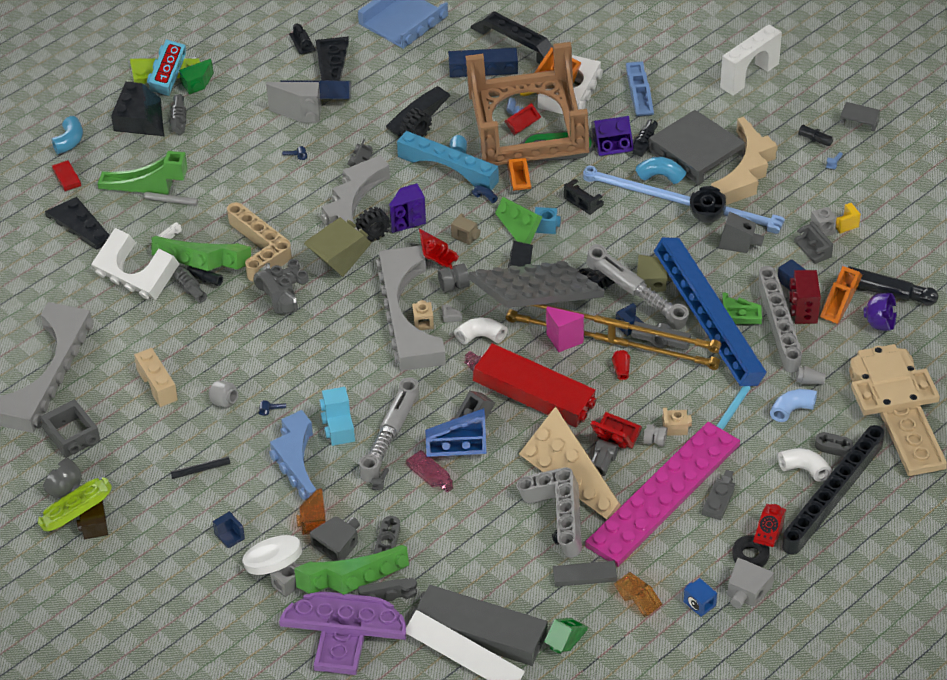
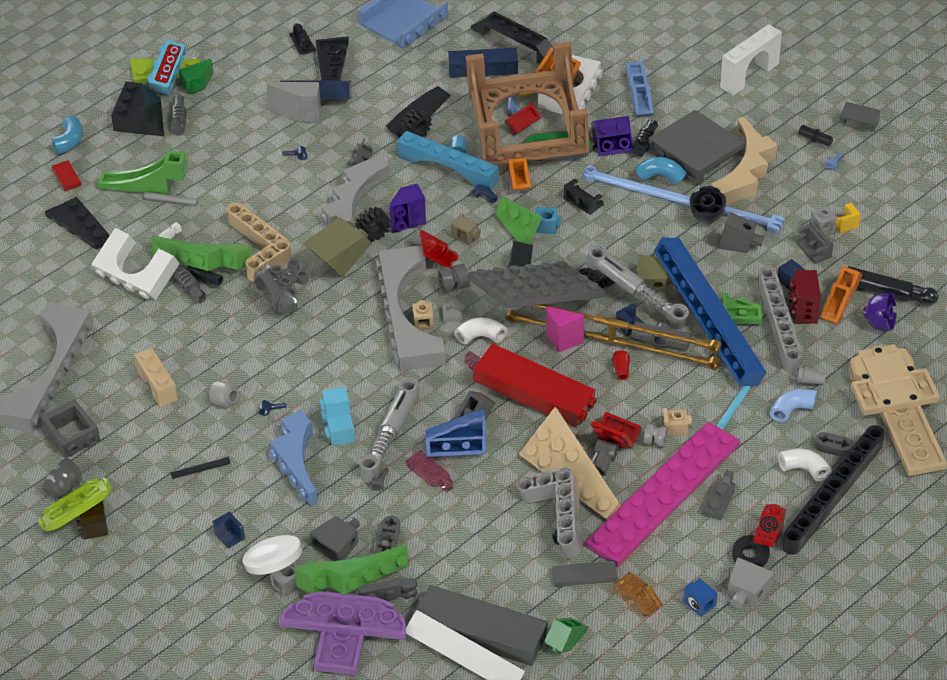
(311, 513): clear orange slope -> none

